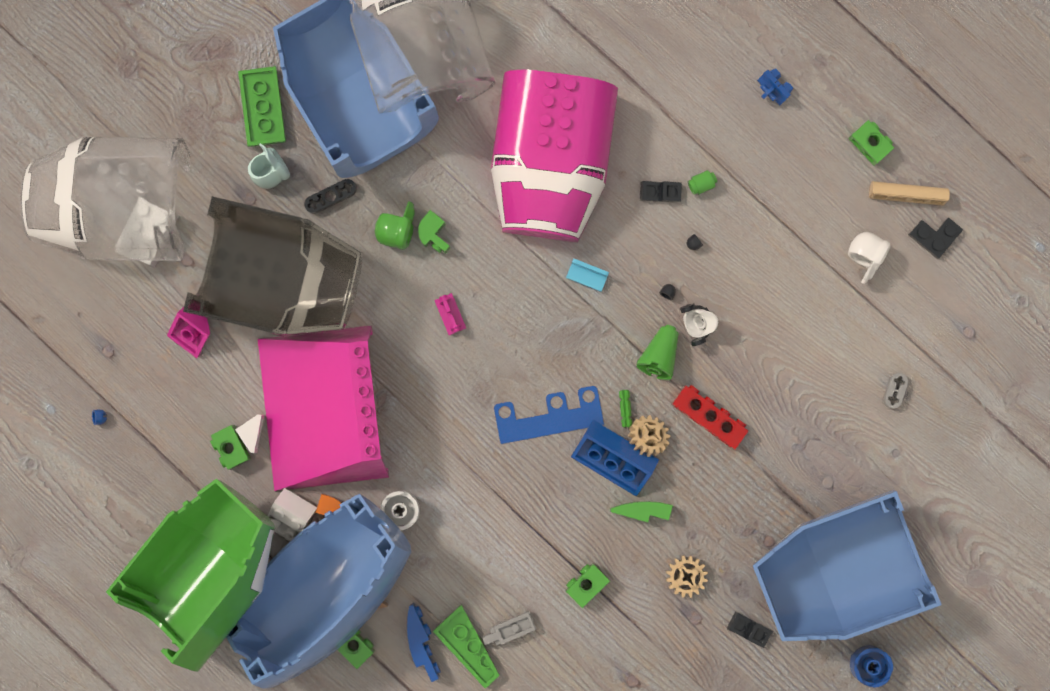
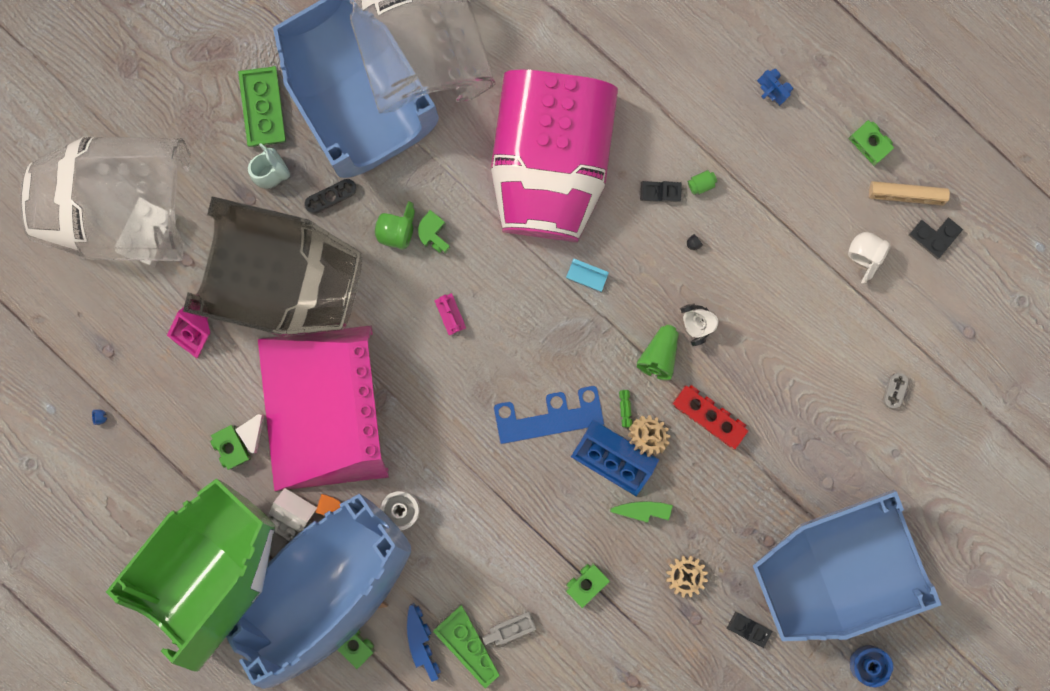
(668, 291): black hinge -> none

